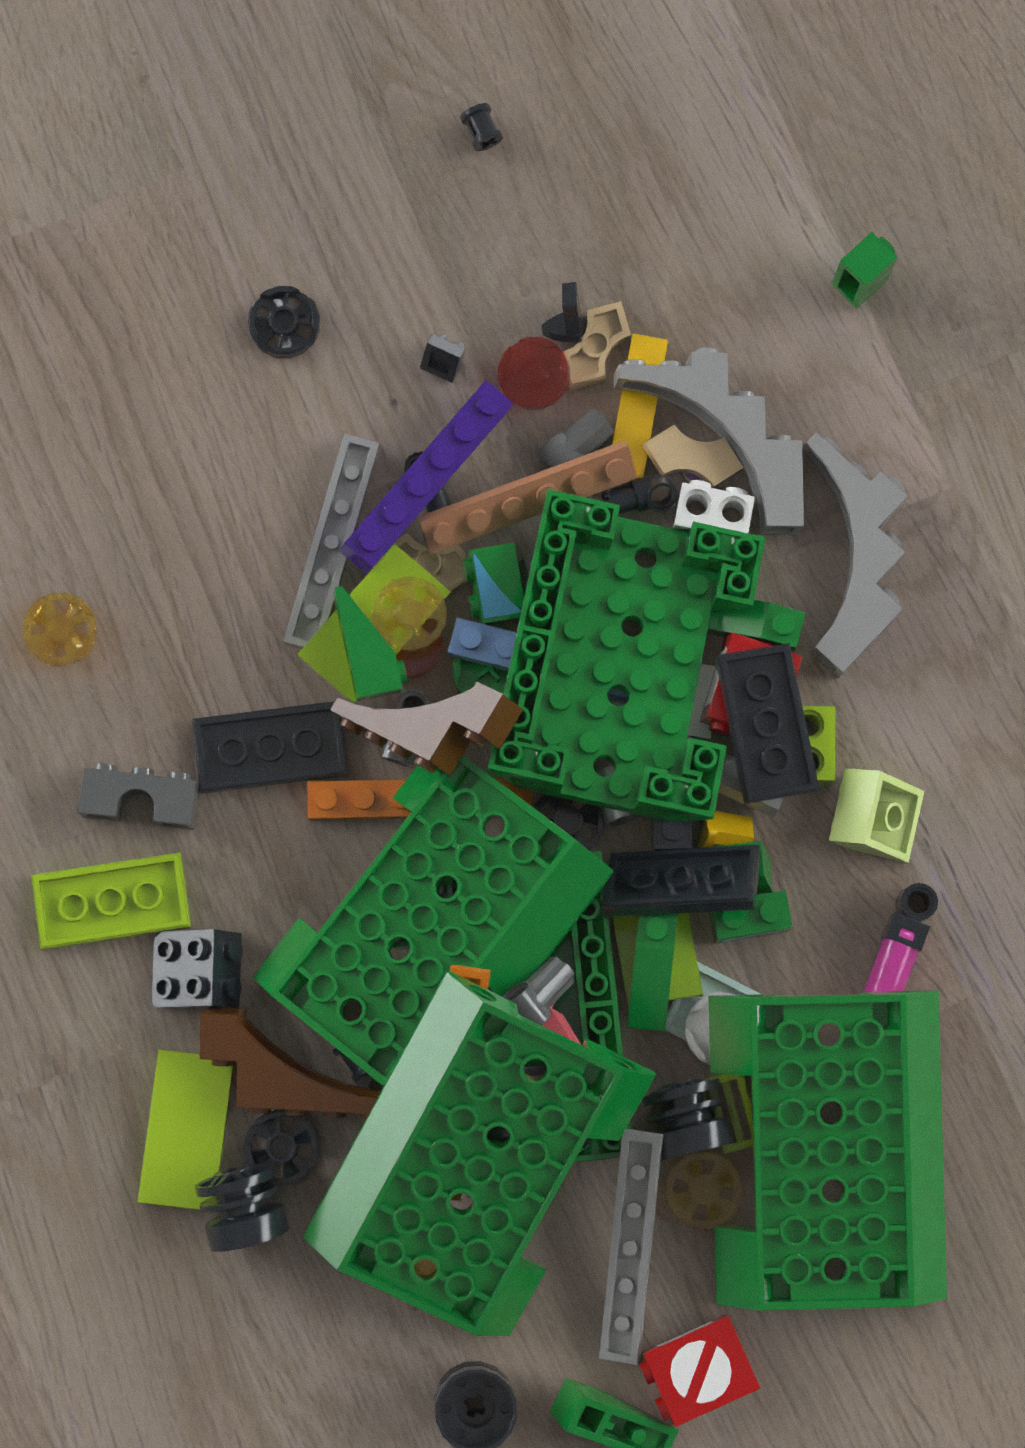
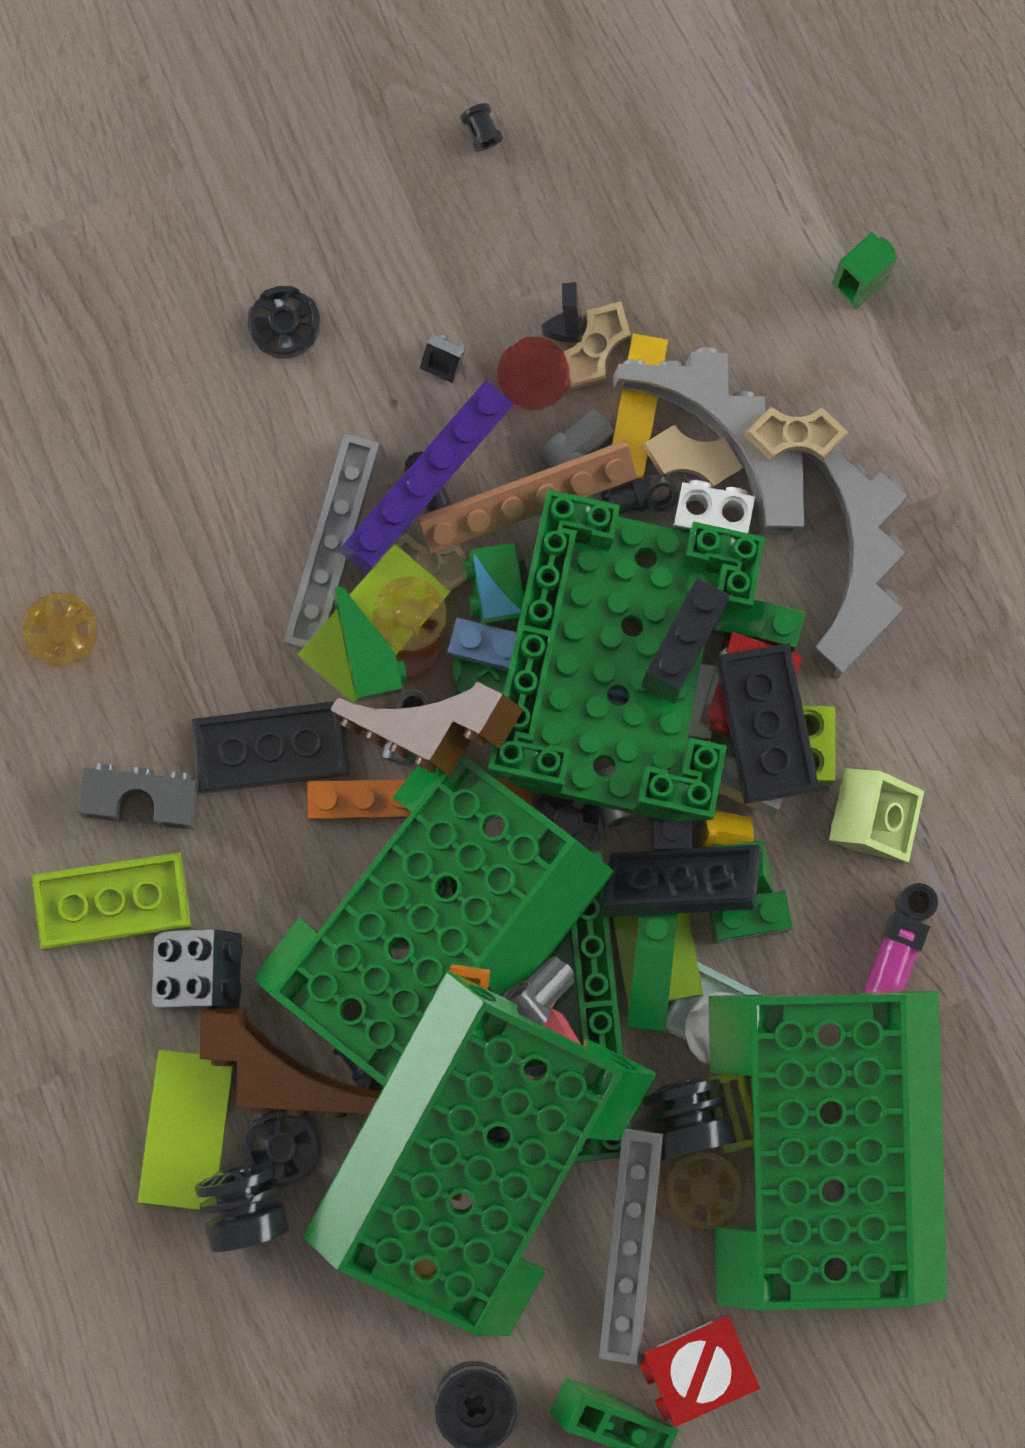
(685, 640): none -> black arch
(781, 433): none -> tan tile

